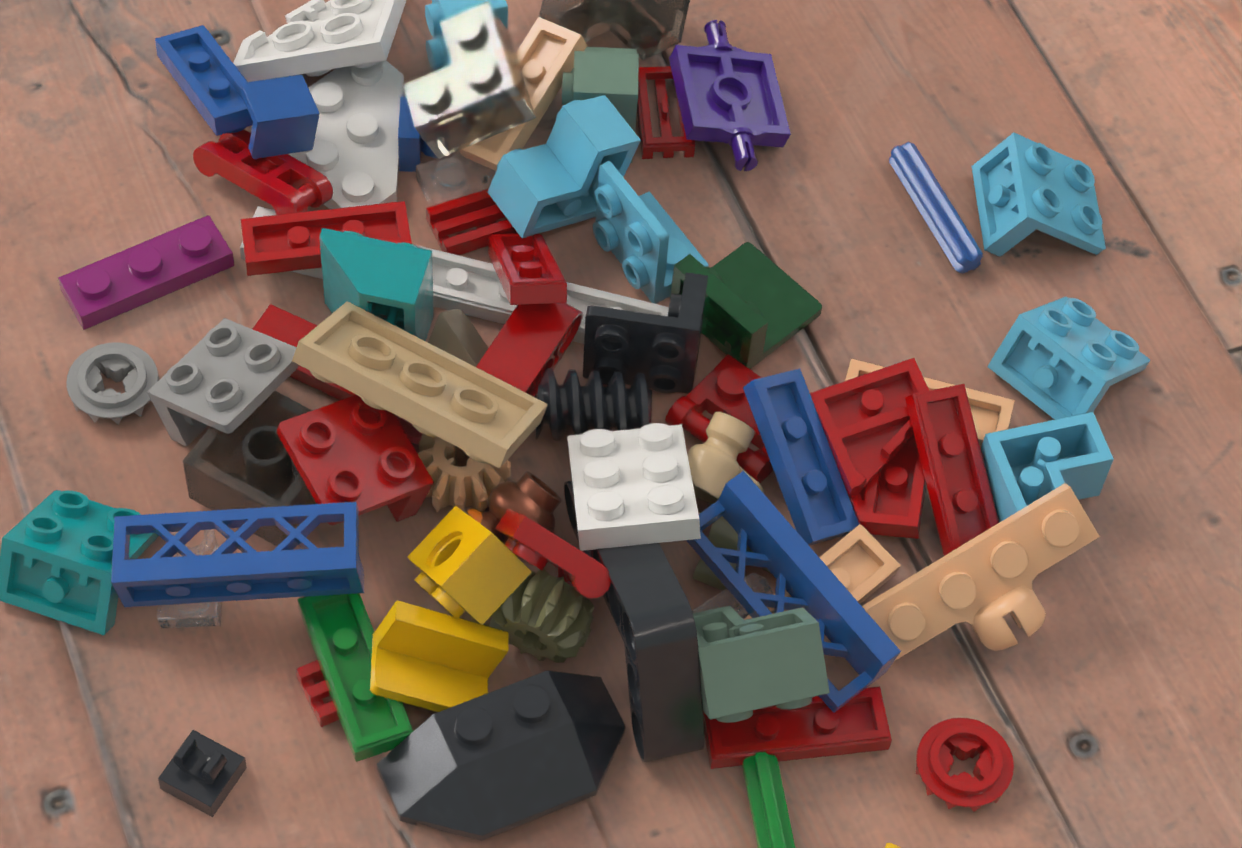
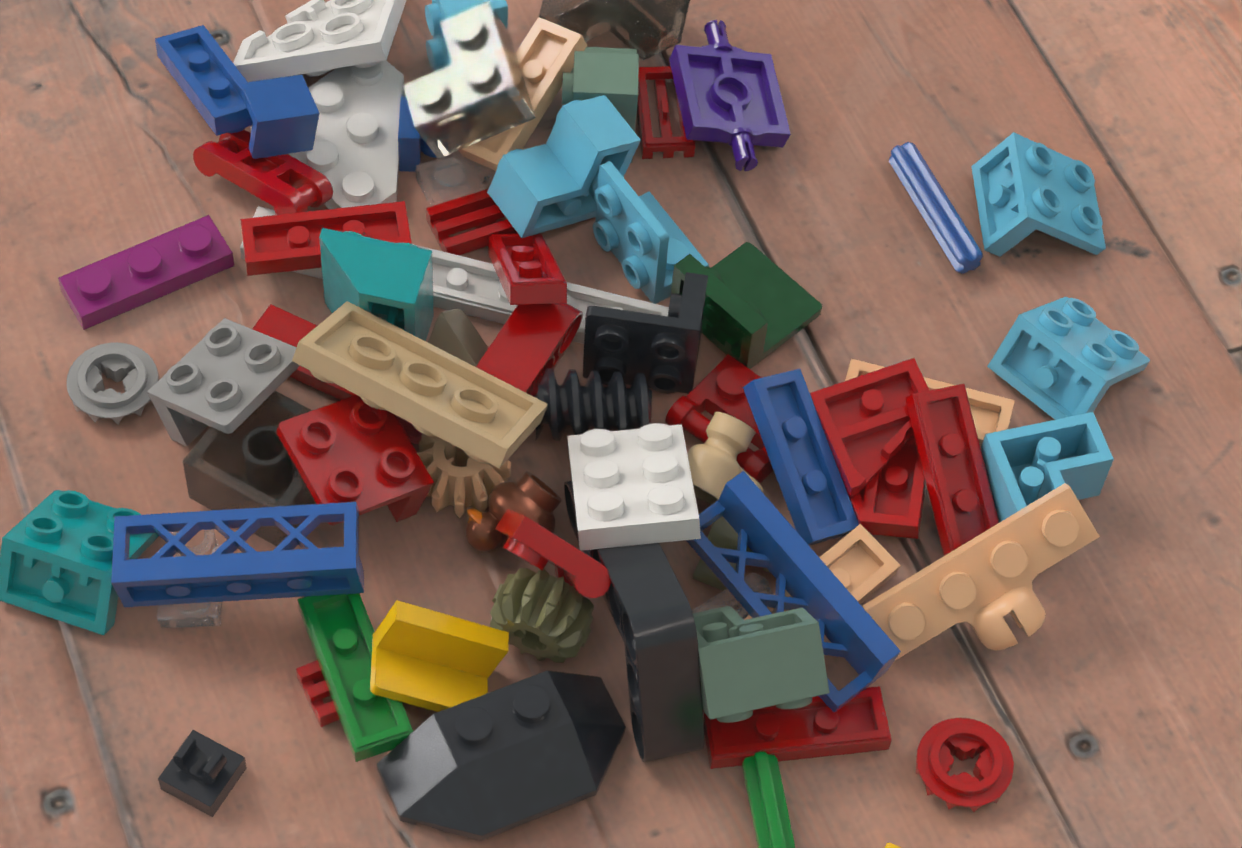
(467, 567): yellow brick -> none

